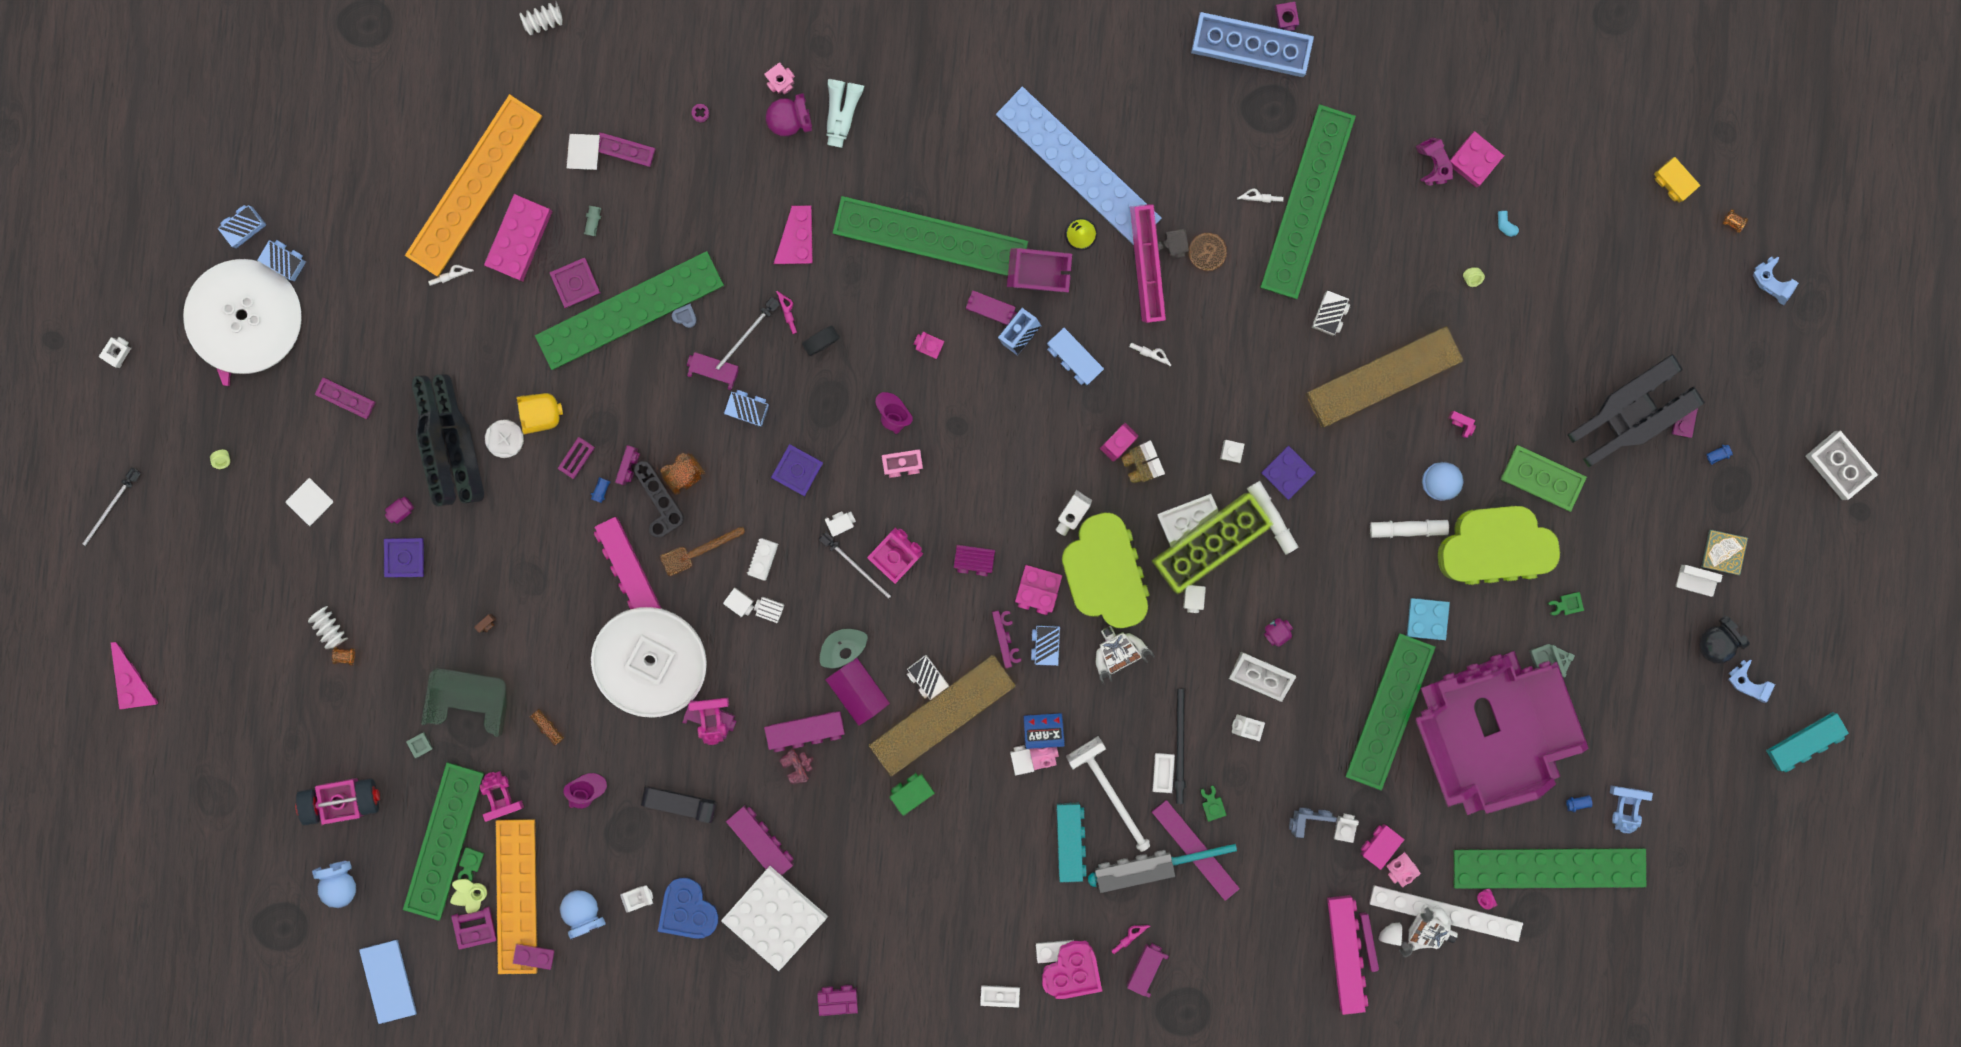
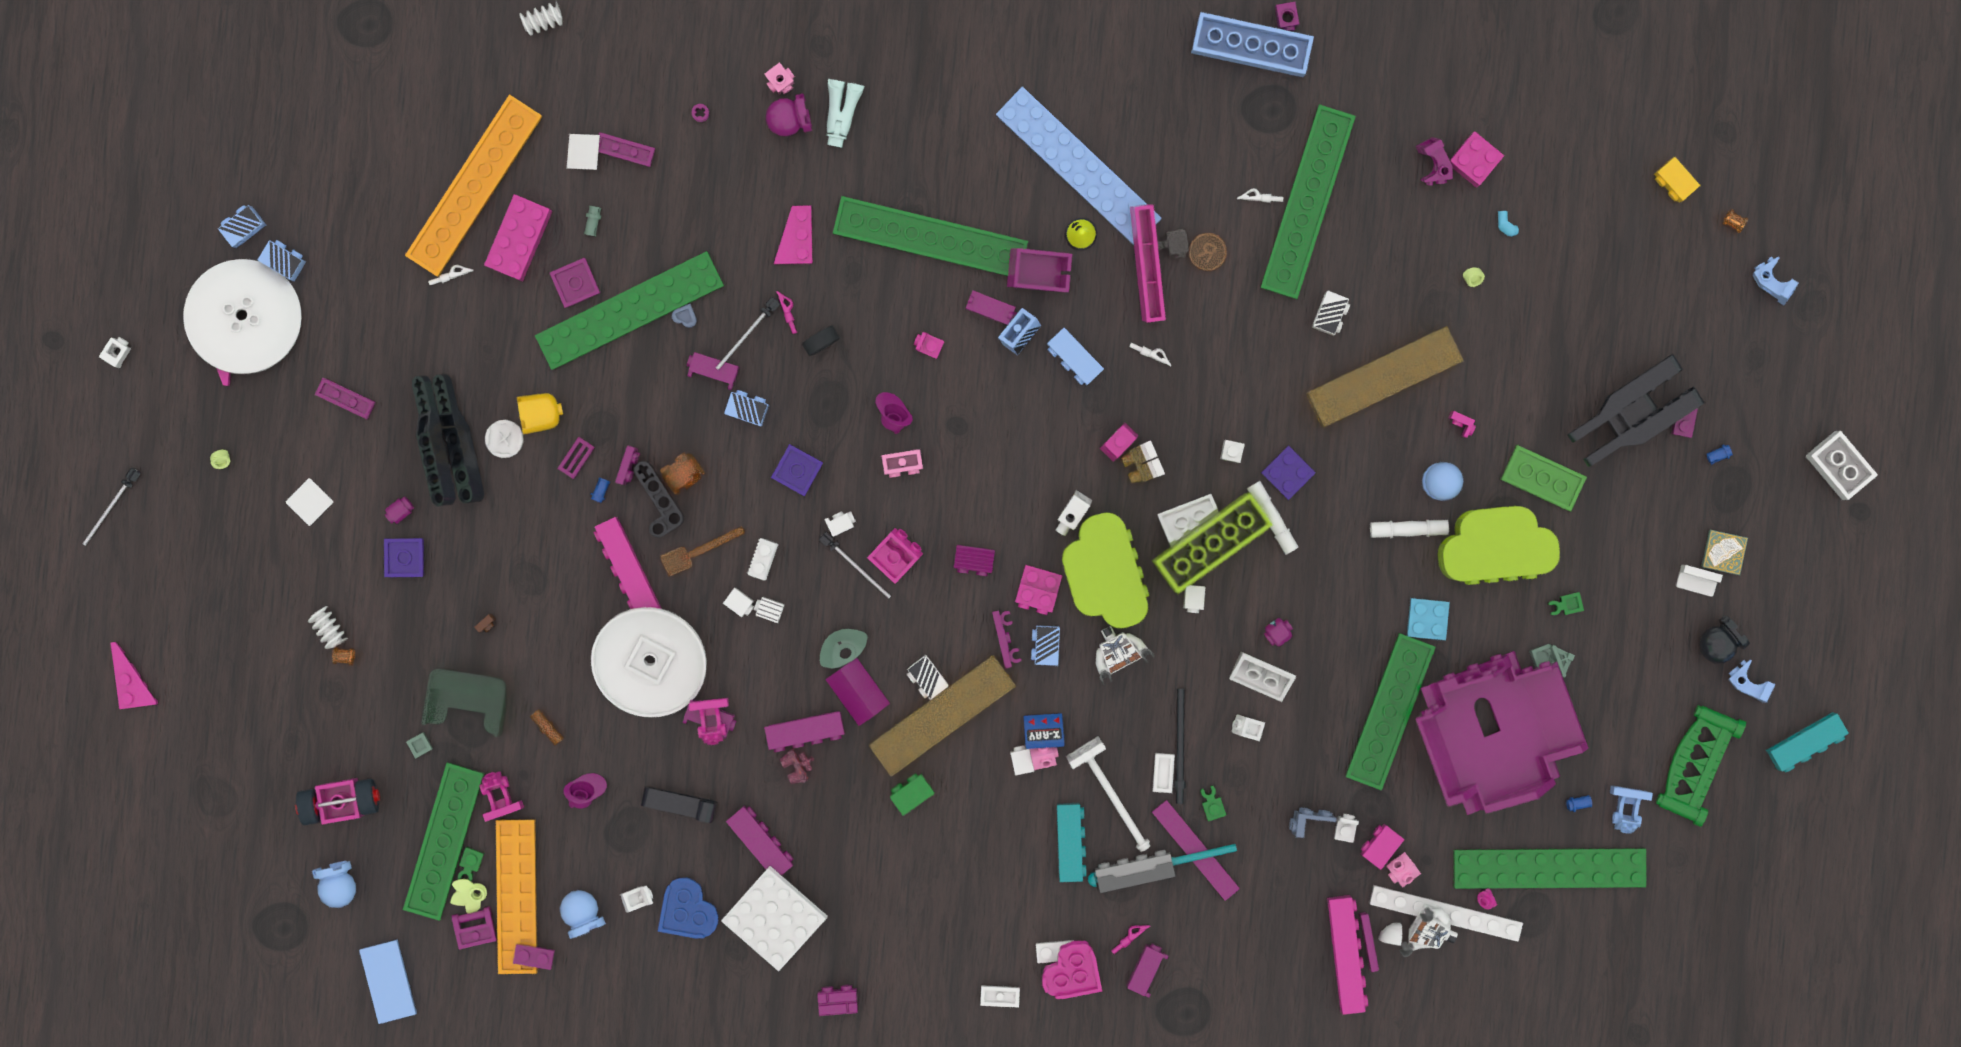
(1690, 804): none -> green piece

